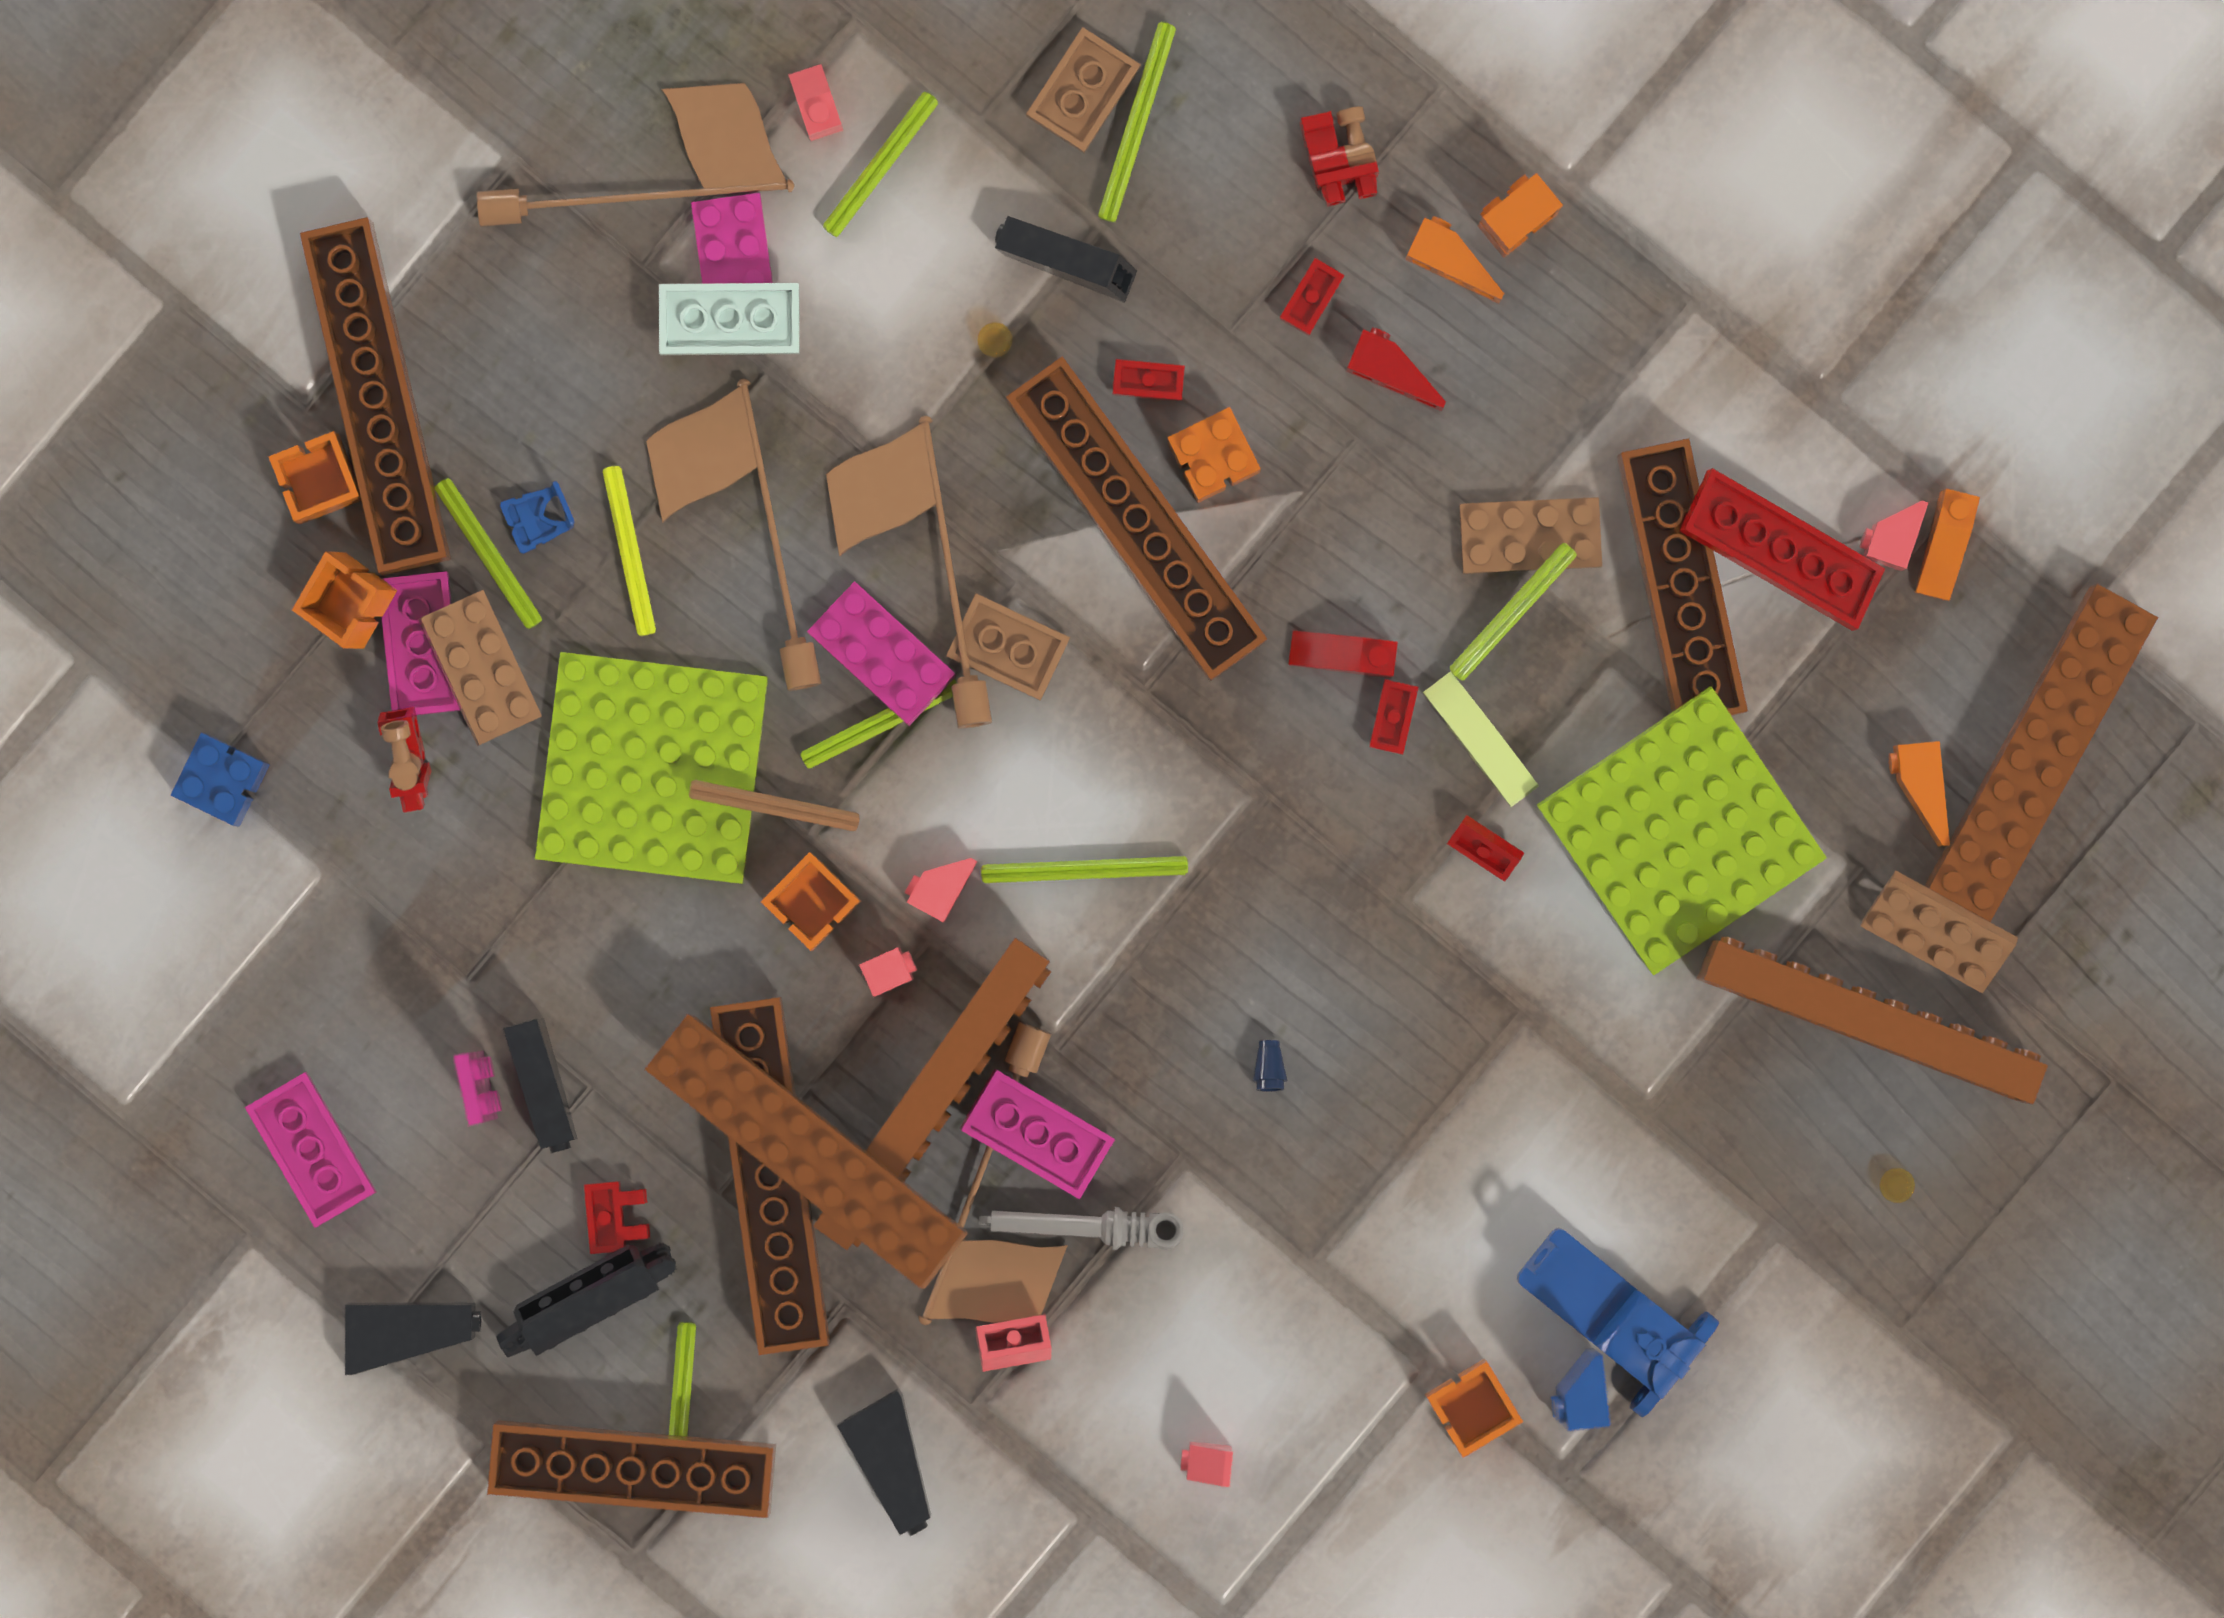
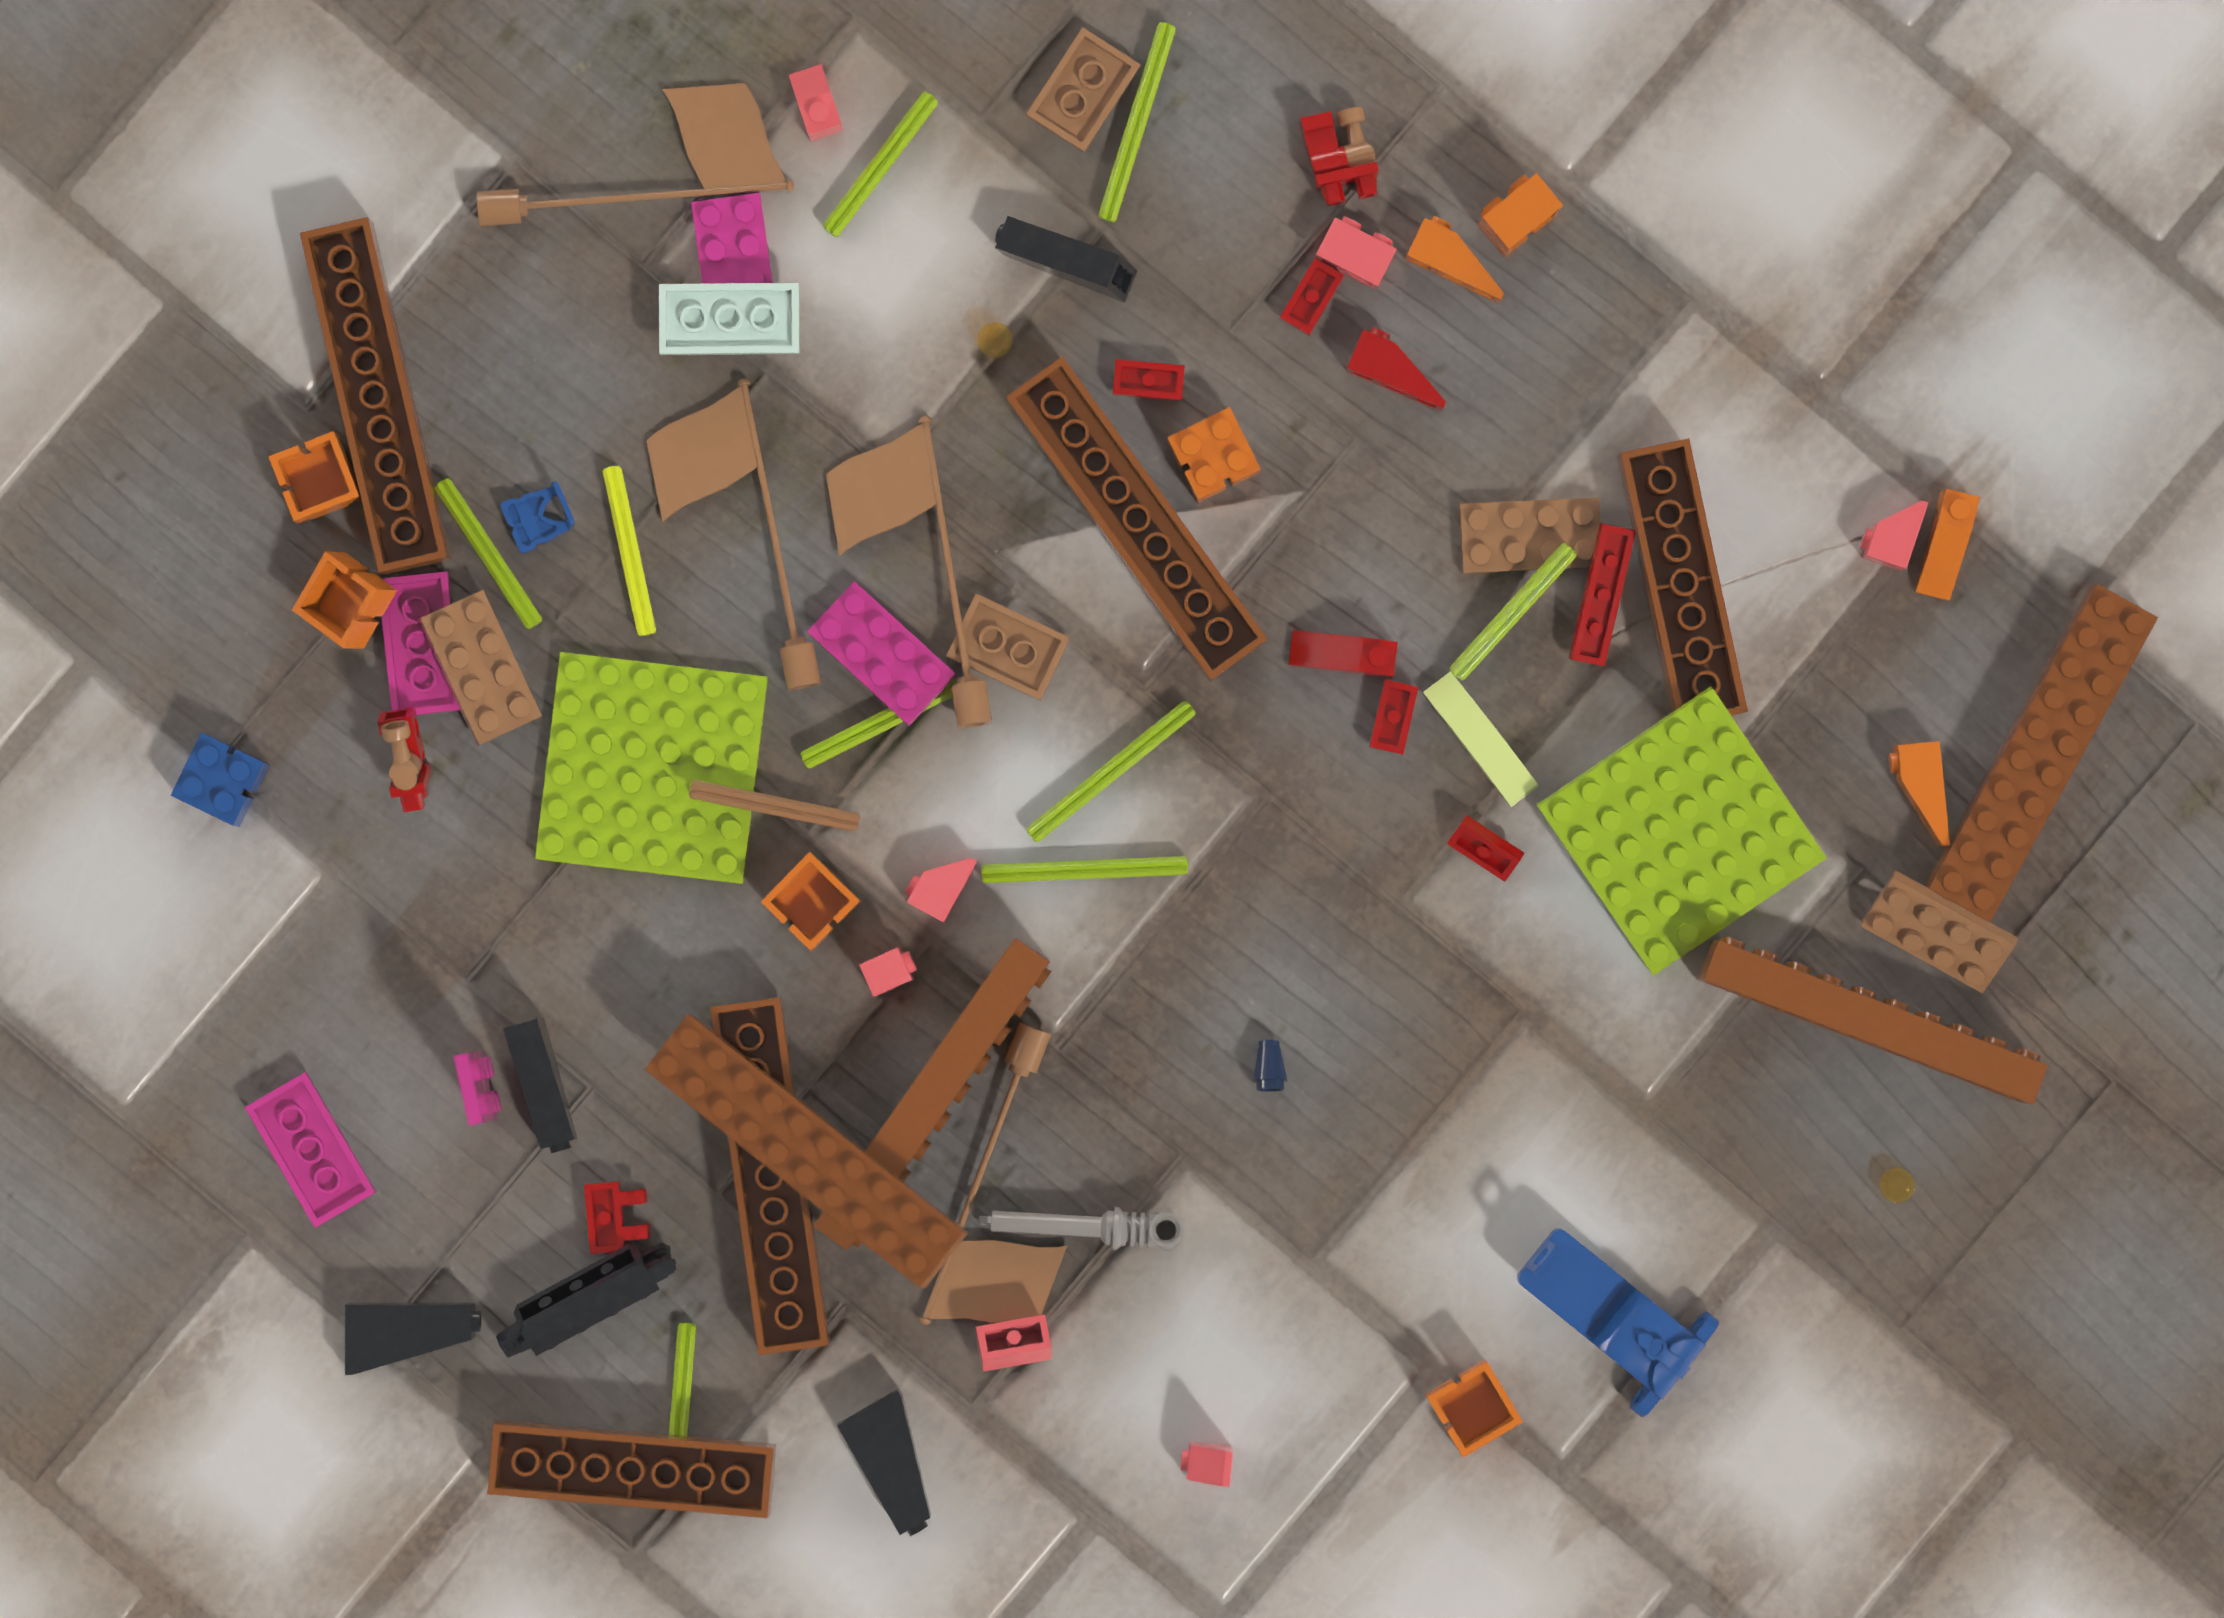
(1037, 1133): dark pink plate -> none
(1110, 771): none -> lime axle
(1356, 252): none -> coral brick
(1582, 1394): blue slope -> none
(1602, 594): none -> red plate
(1782, 549): red plate -> none

